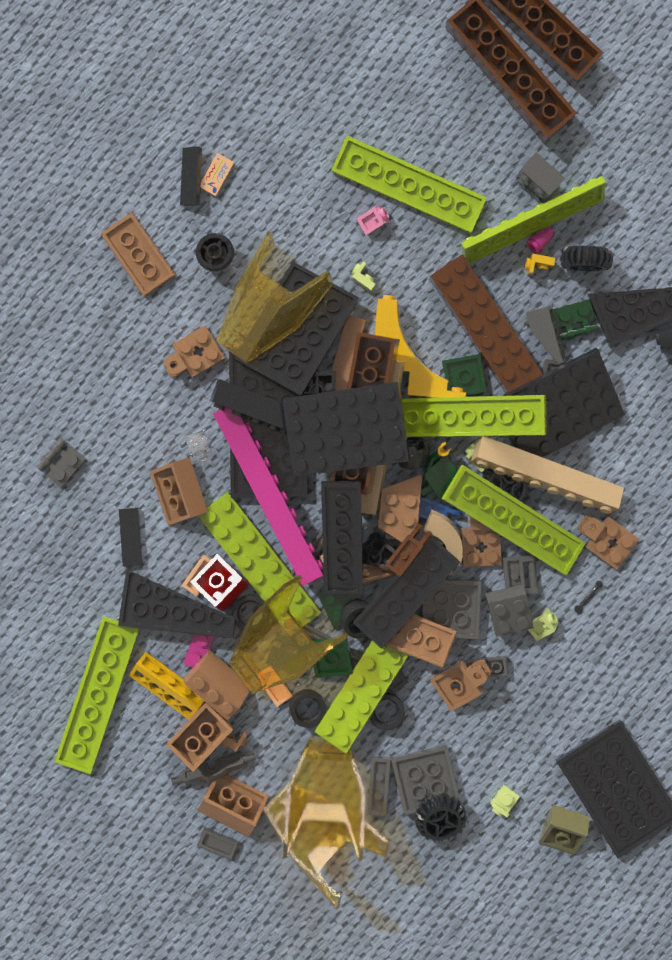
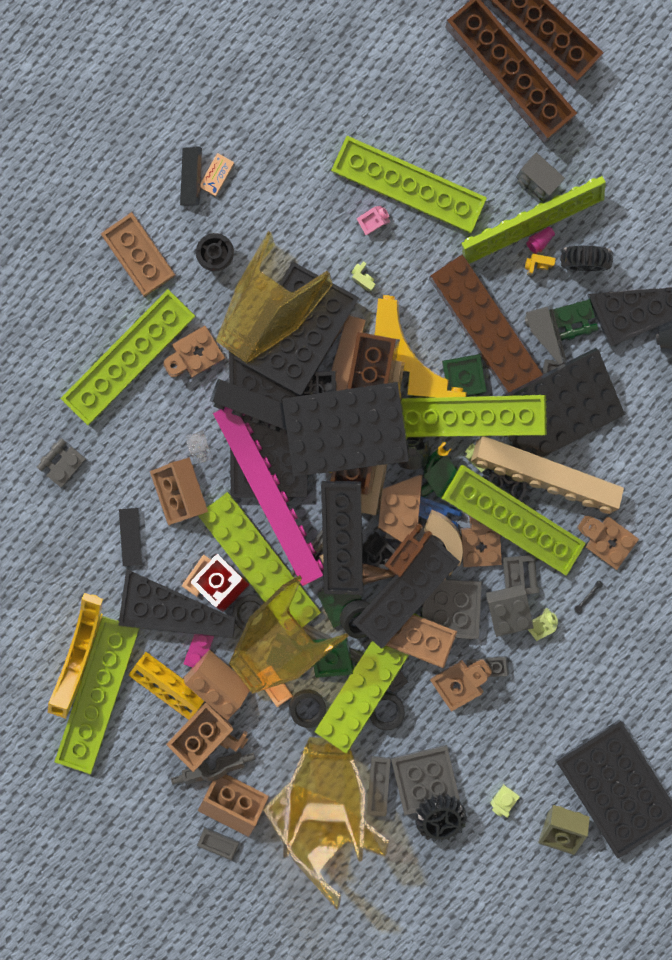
(78, 655): none -> yellow arch
(128, 357): none -> lime plate

